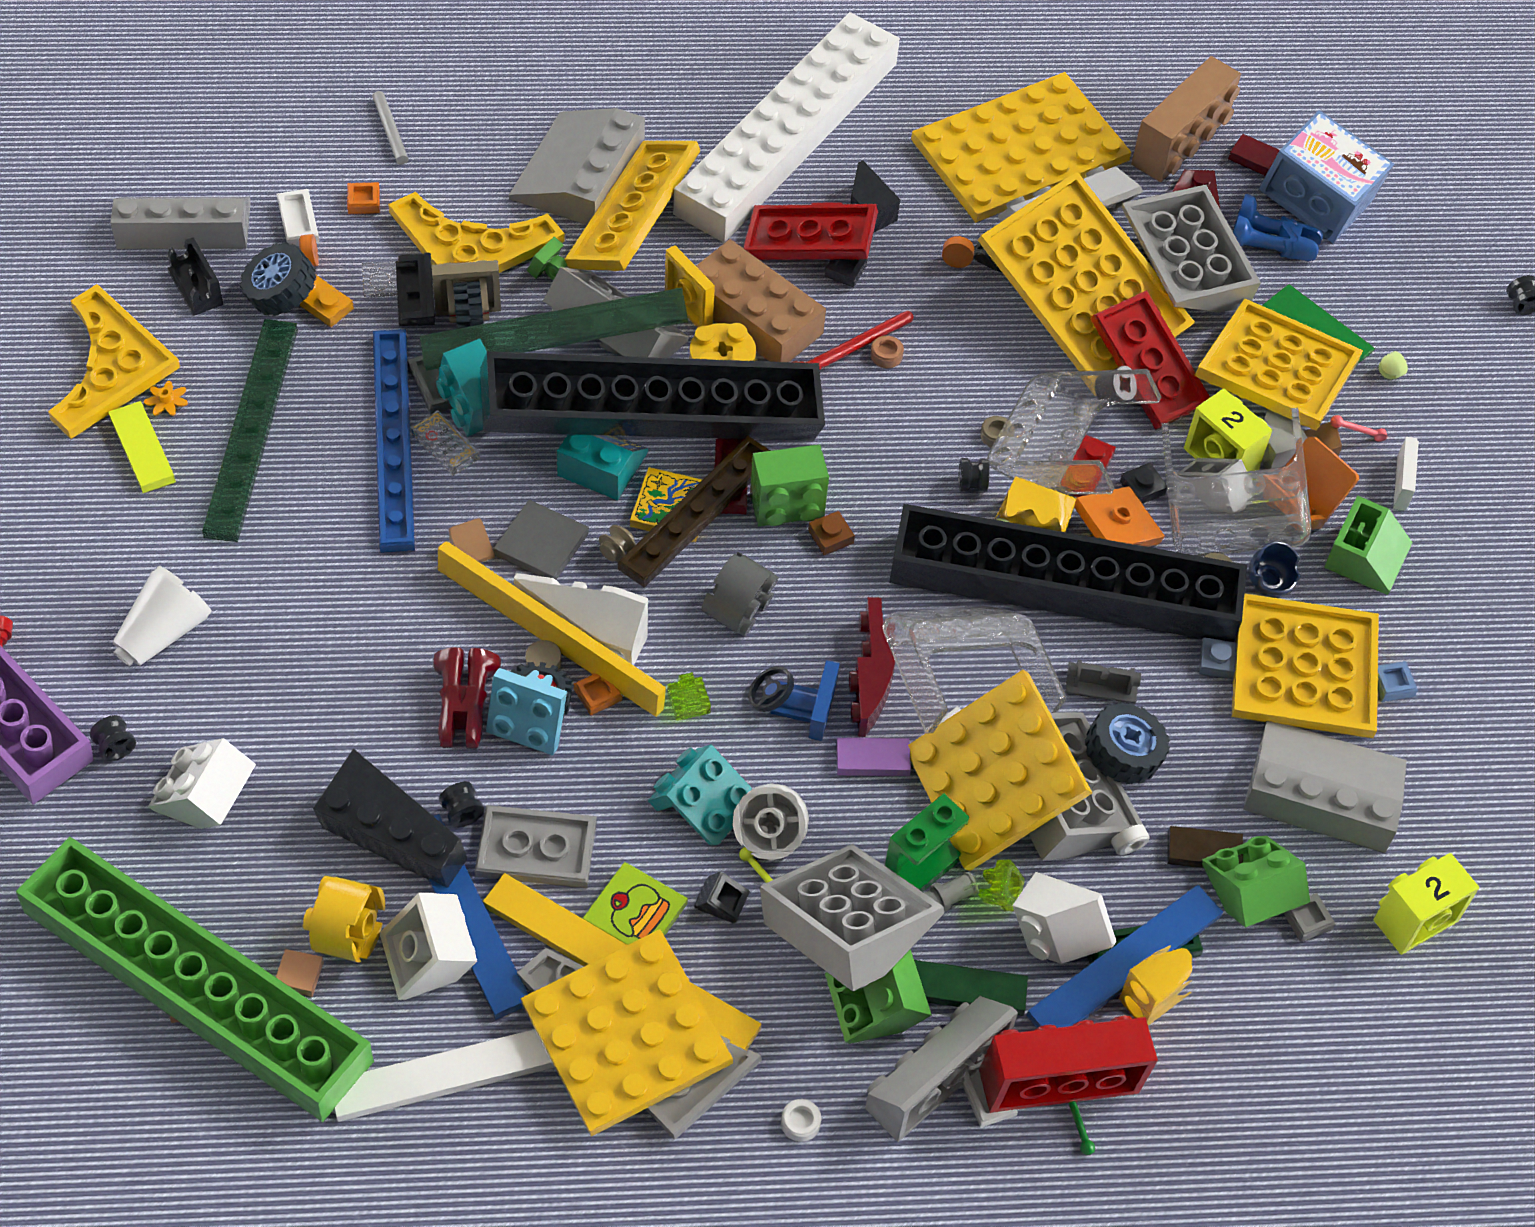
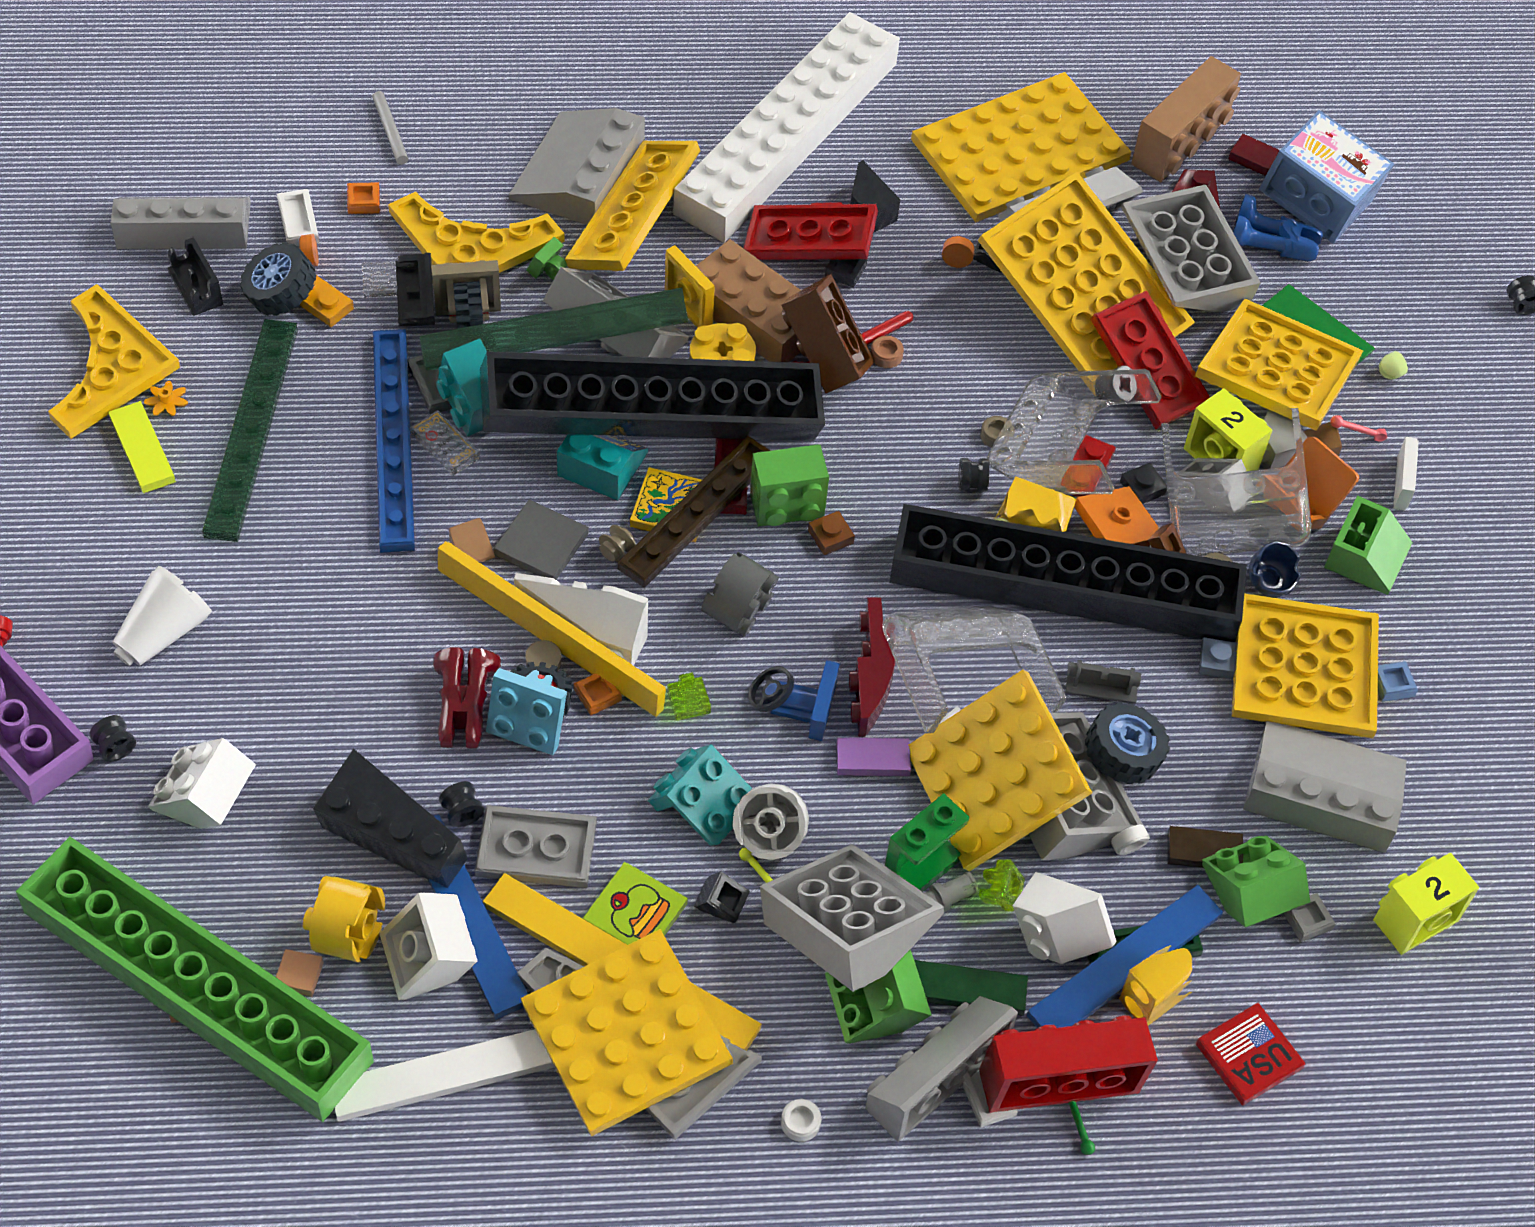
(827, 333): none -> reddish brown slope
(1167, 539): none -> reddish brown plate
(1250, 1053): none -> red tile

